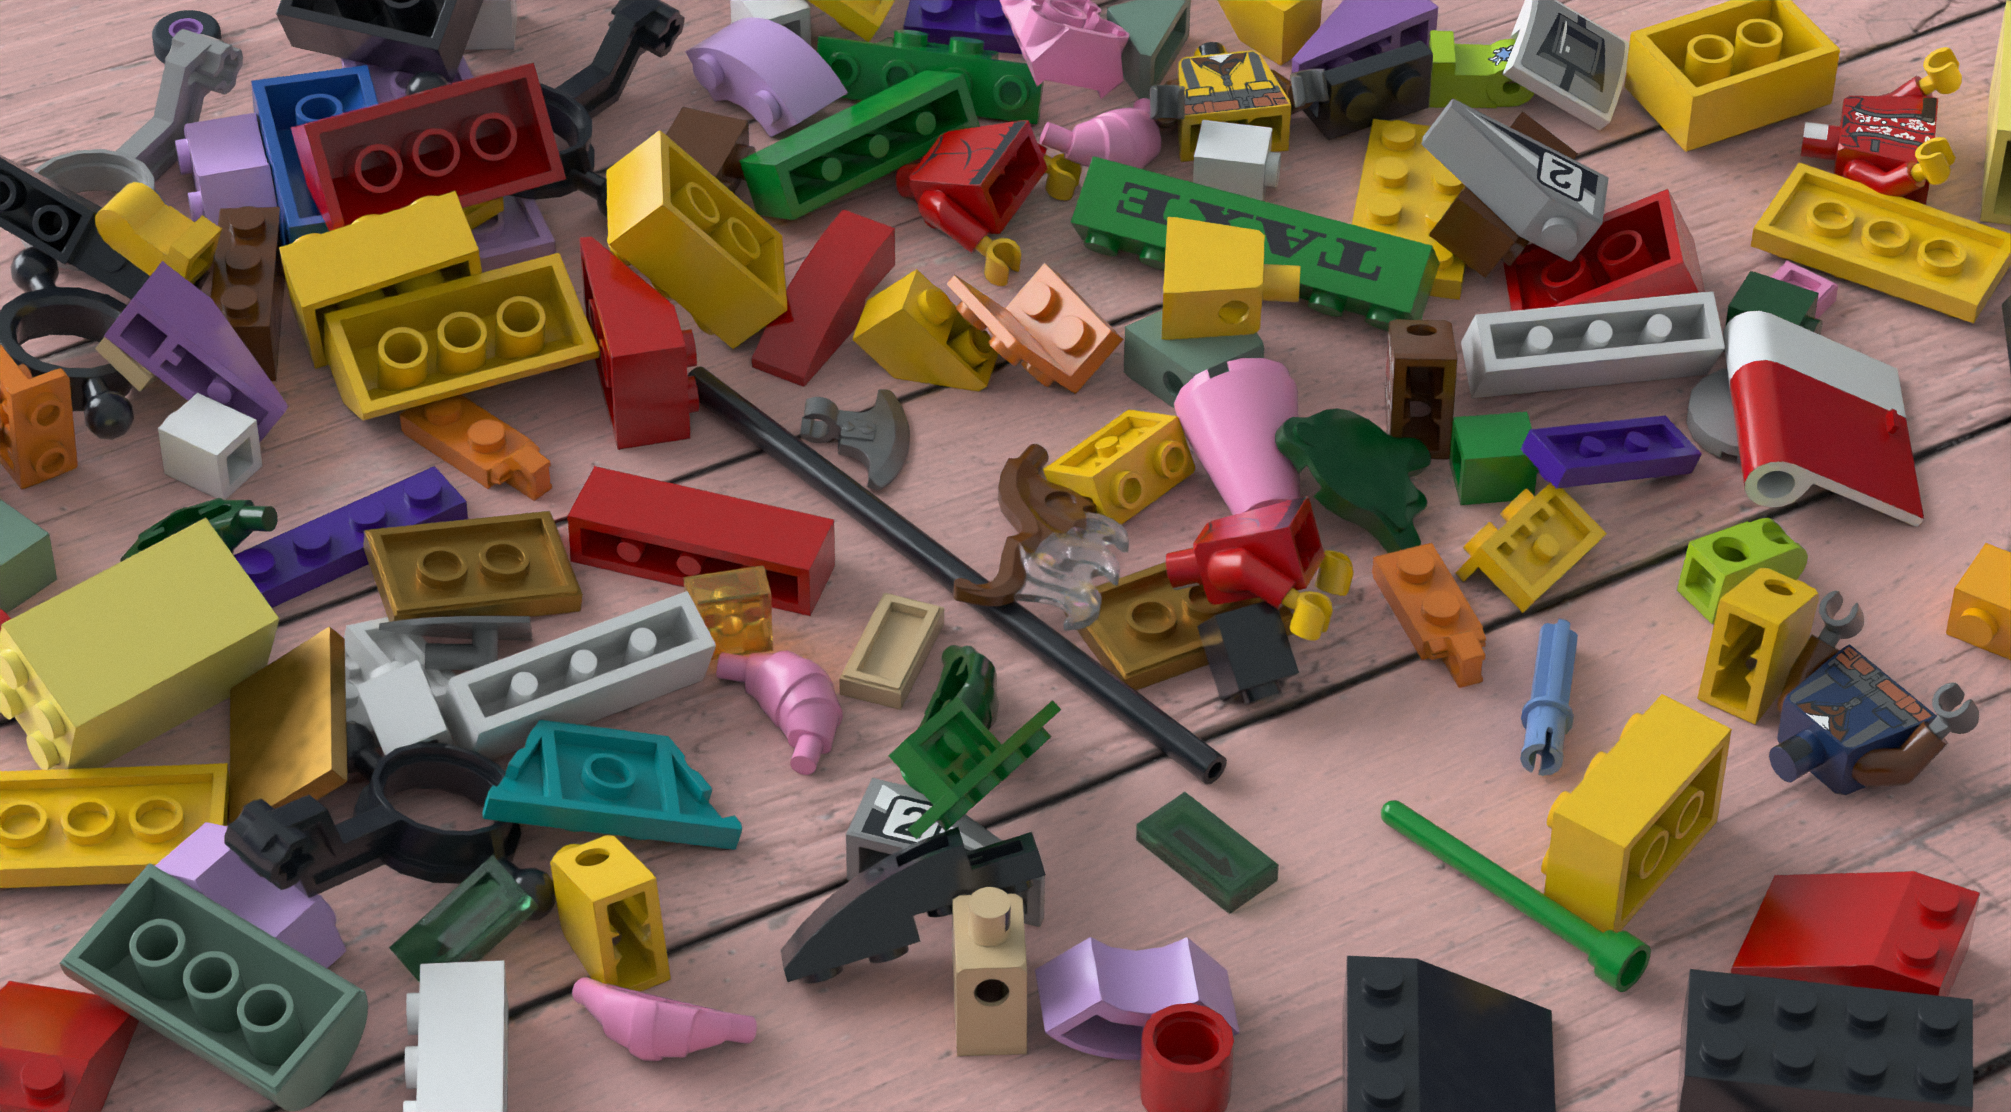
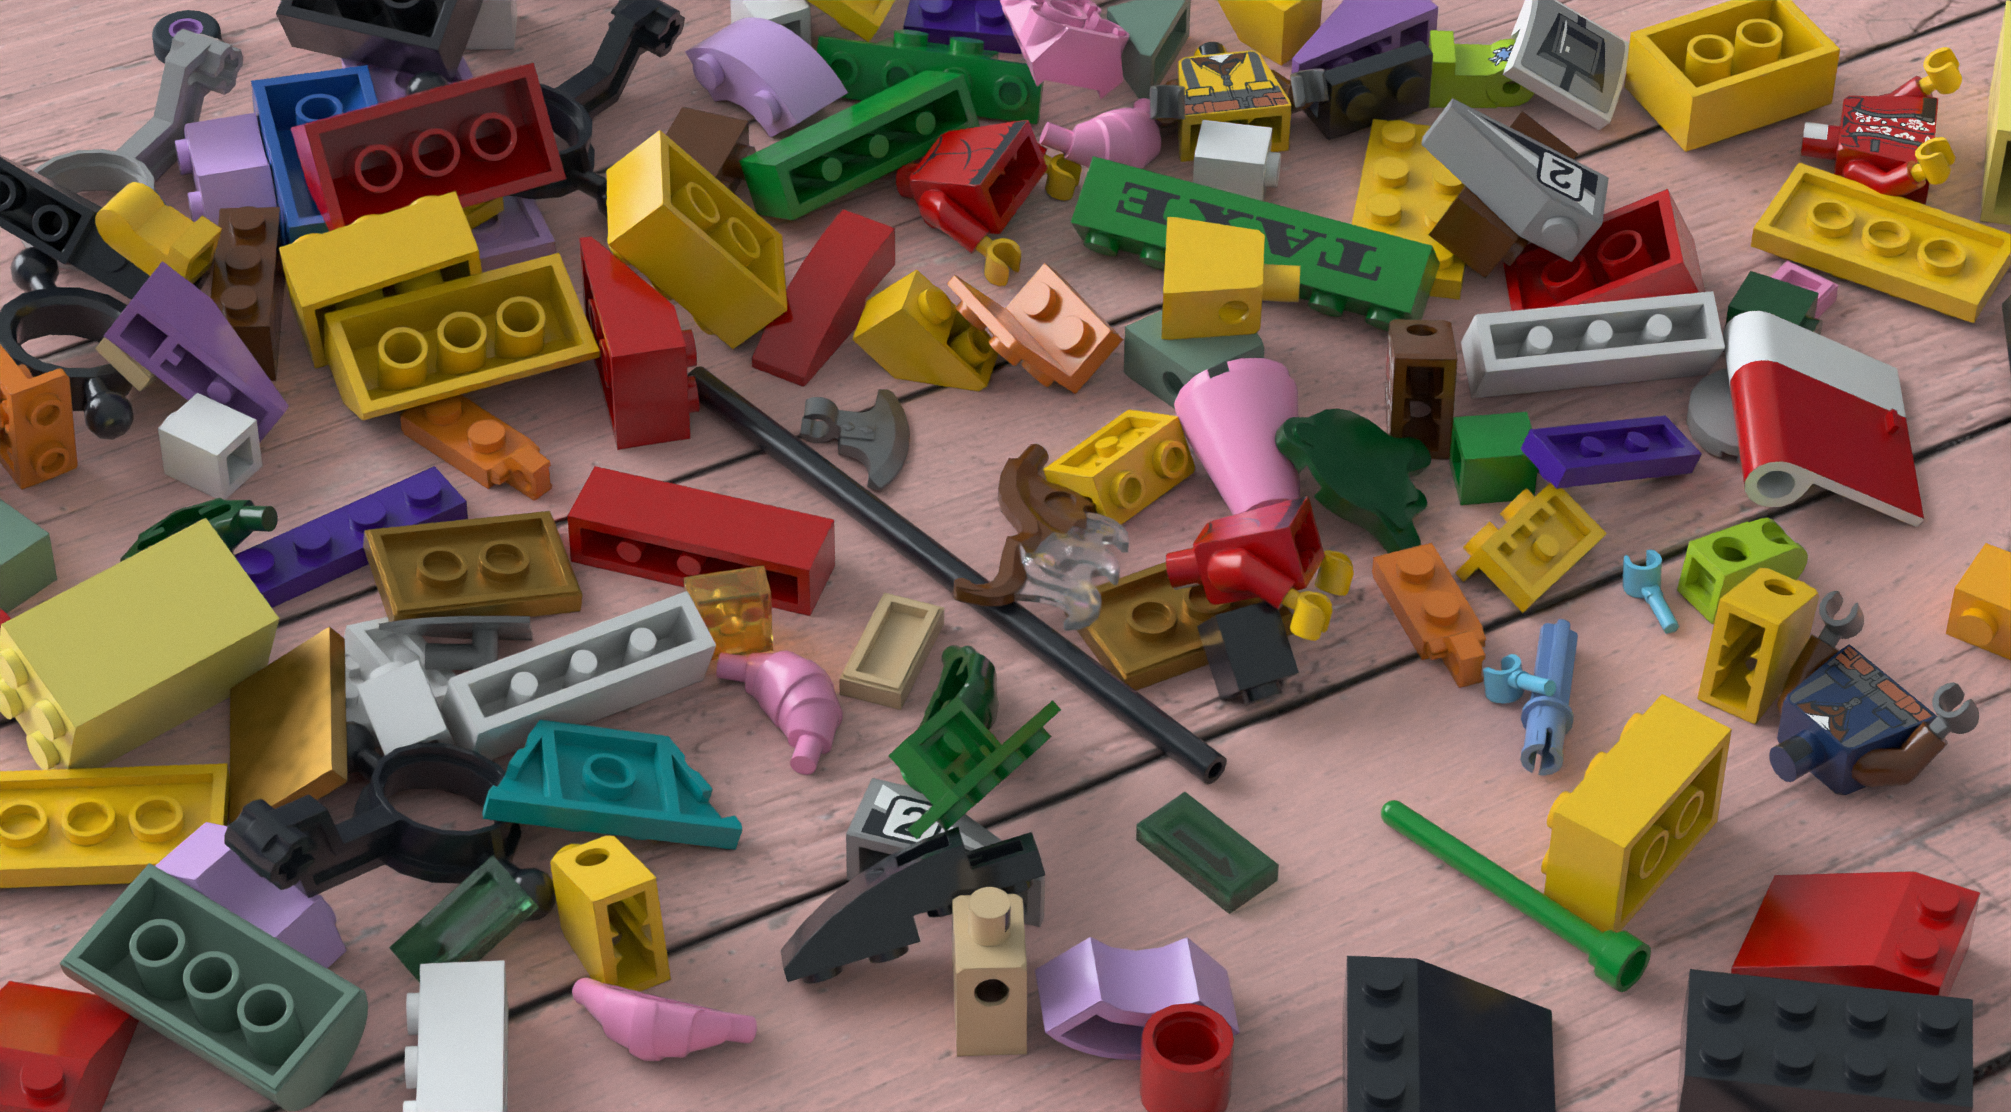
(1511, 682): none -> medium azure hand
(1646, 584): none -> medium azure hand

